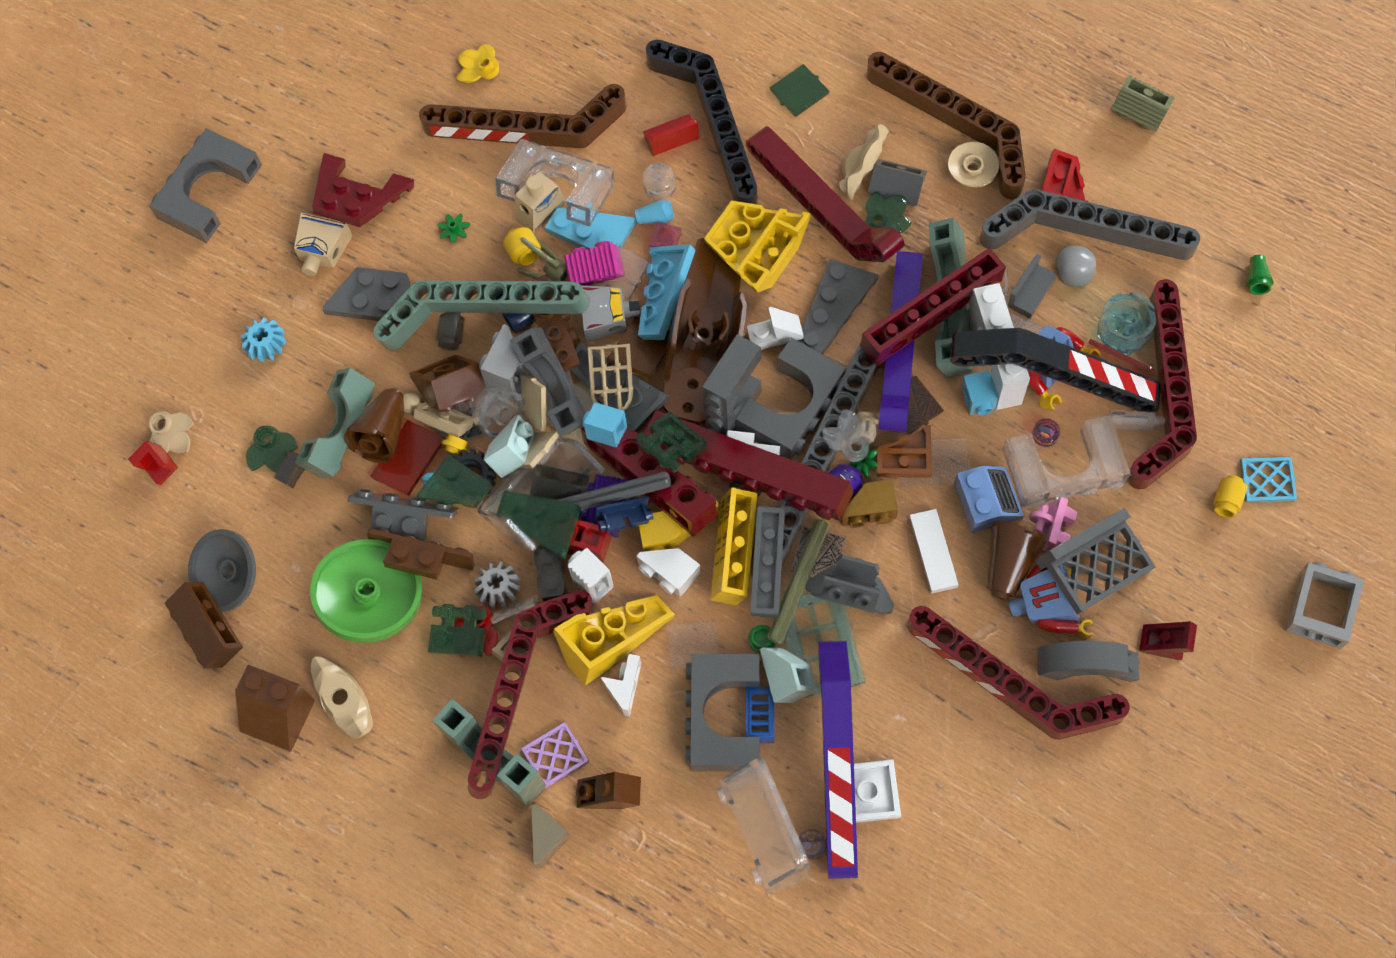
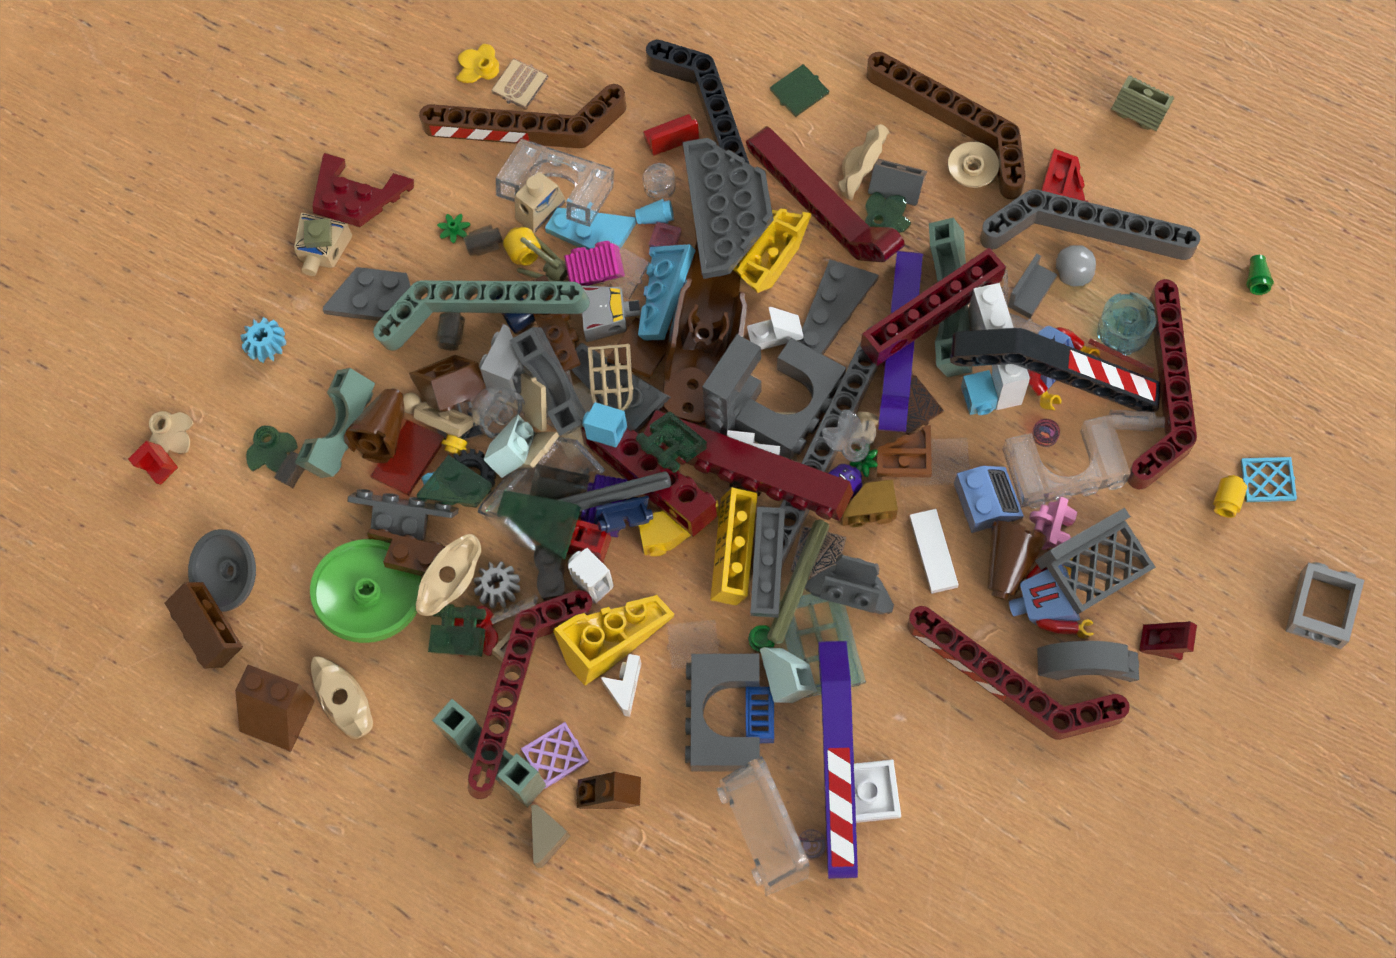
(209, 154): dark grey arch -> none
(318, 233): none -> olive plate
(436, 594): none -> tan piece
(483, 240): none -> clear smoke brick
(519, 83): none -> piece
(670, 567): white slope -> none
(727, 204): none -> dark grey plate

